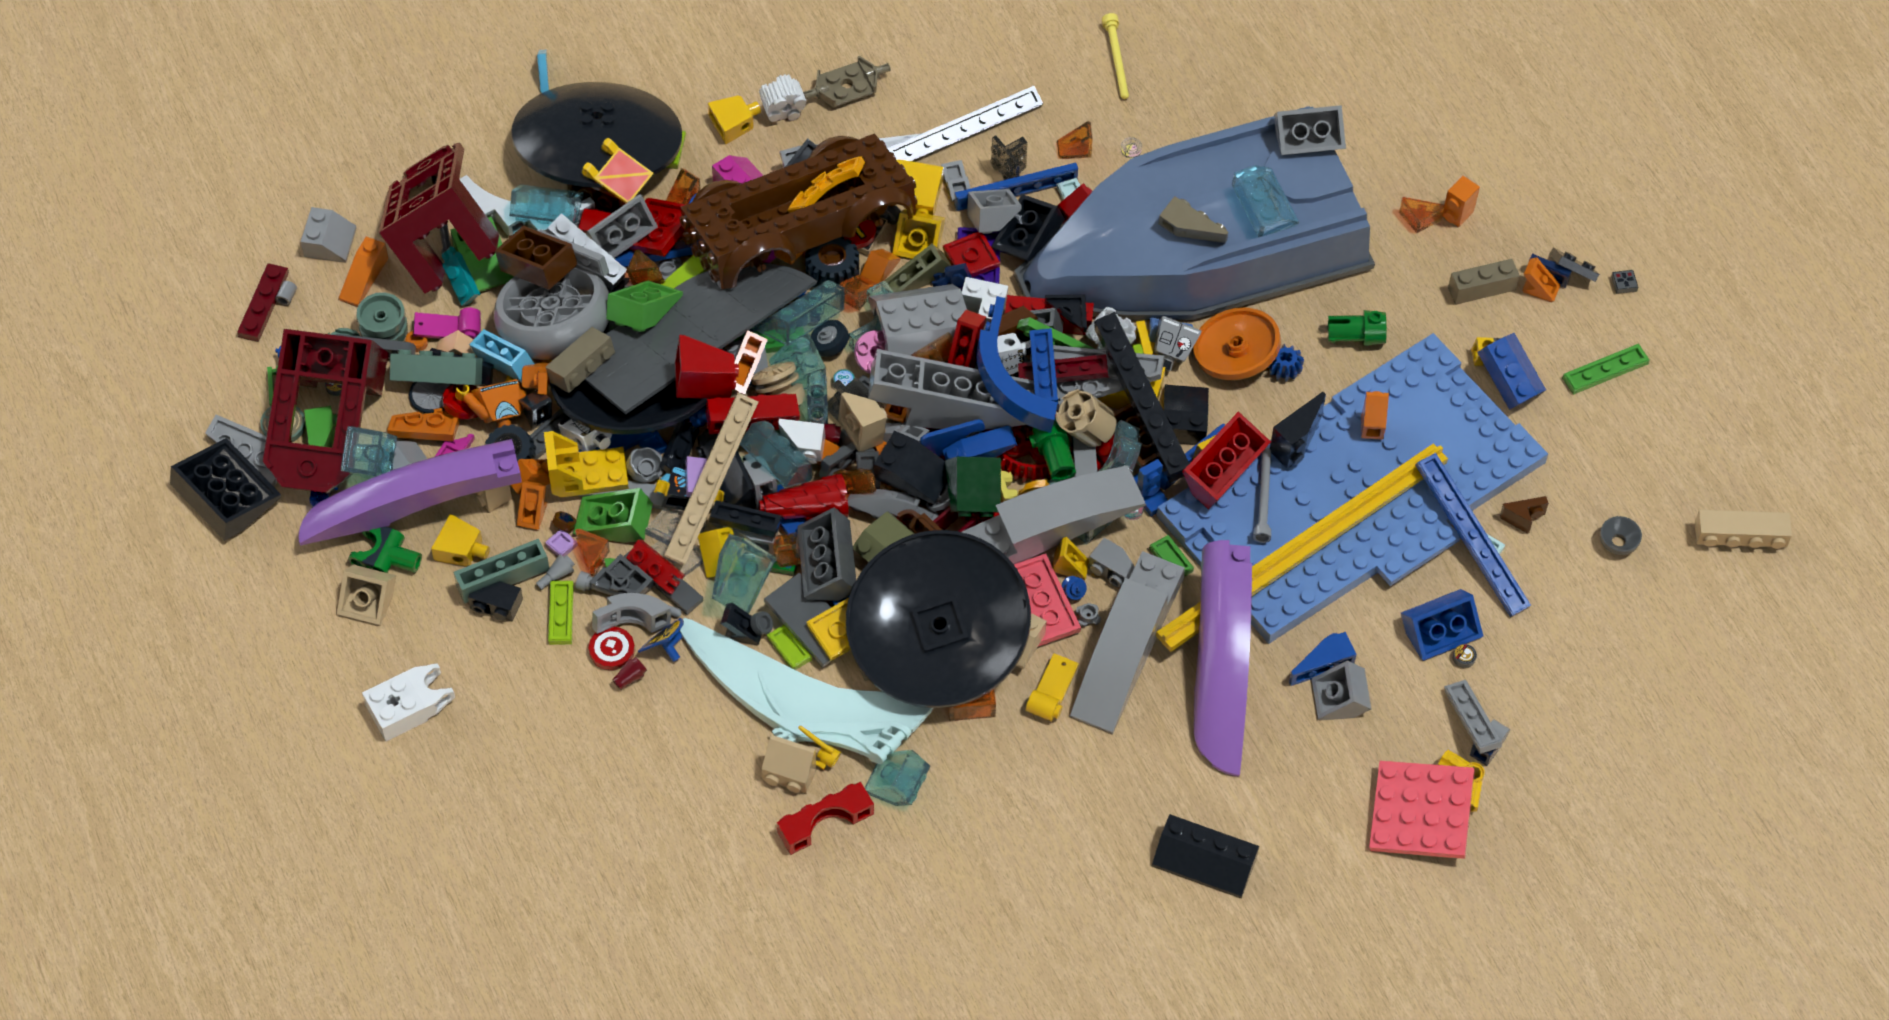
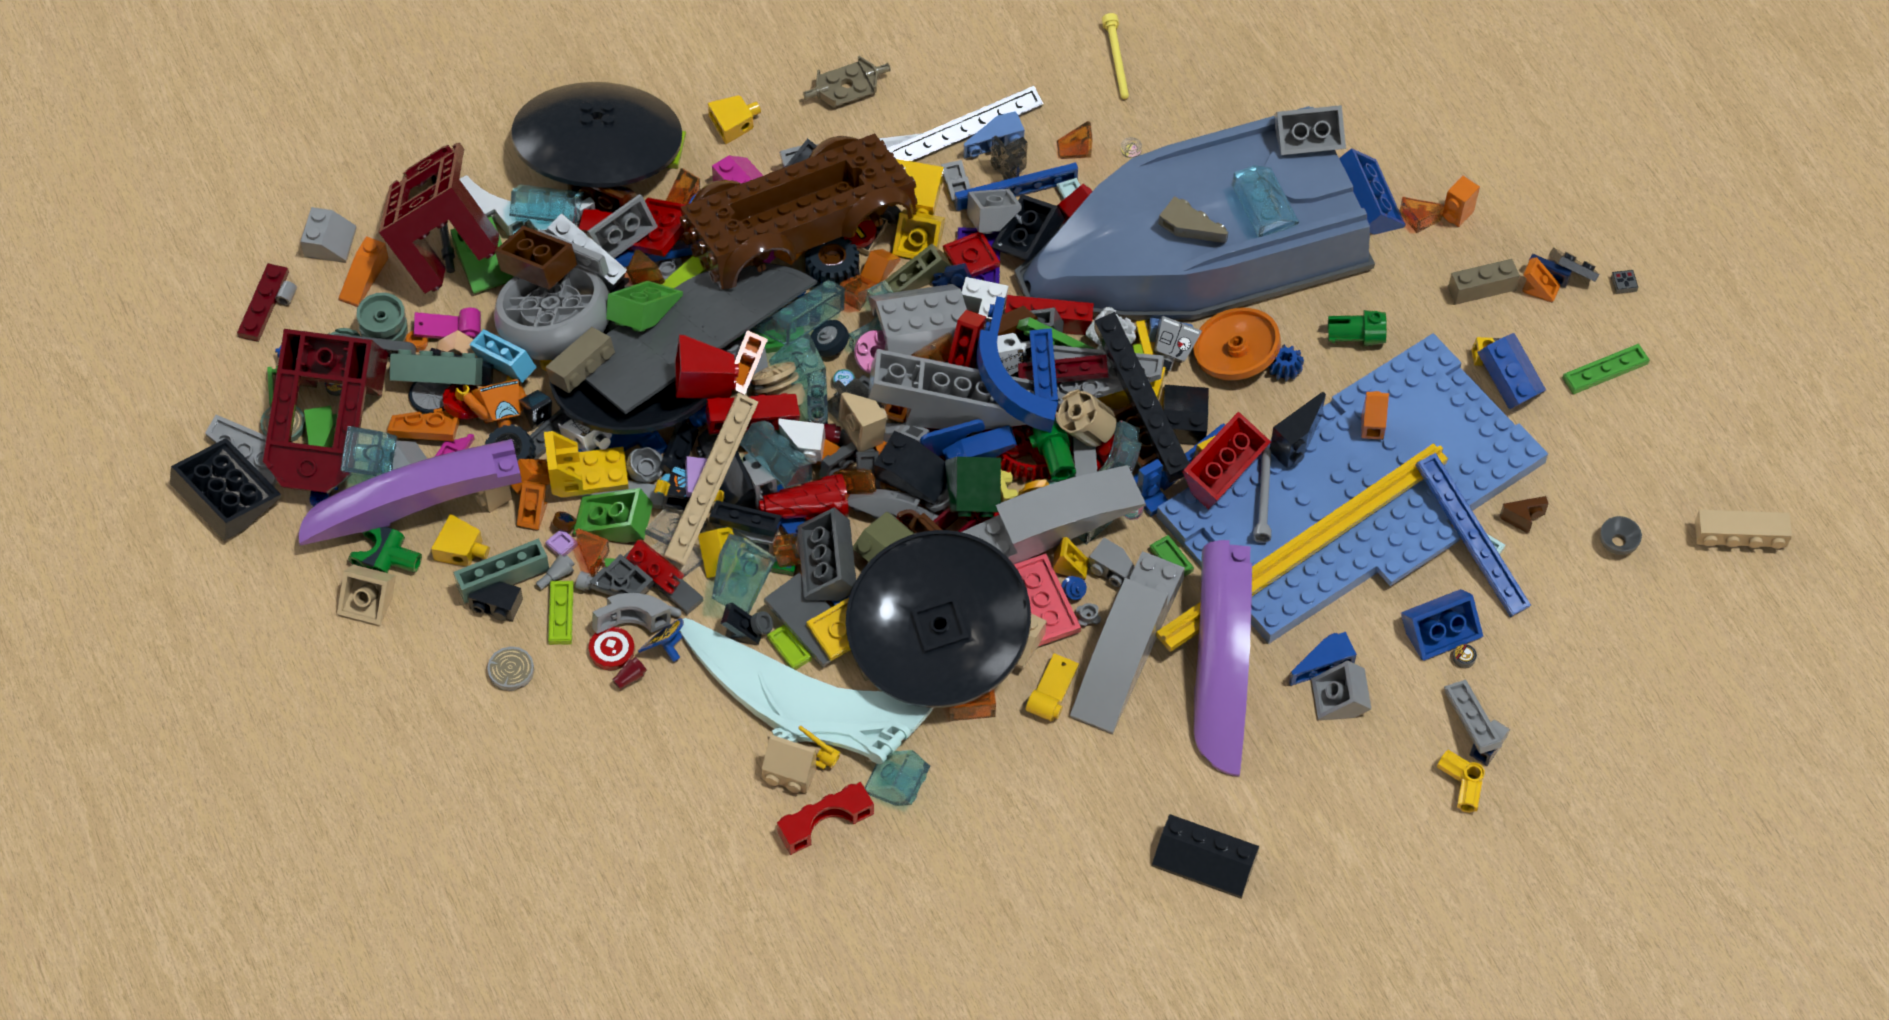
(406, 700): white brick -> none
(459, 276): teal hinge -> none
(510, 668): none -> tile
(536, 377): orange slope -> none
(543, 70): medium azure tile -> none
(621, 173): flag -> none
(782, 98): white brick -> none
(824, 182): light orange tile -> none
(1005, 127): none -> medium blue slope
(1071, 307): black tile -> none
(1372, 192): none -> blue slope
(1422, 809): coral plate -> none

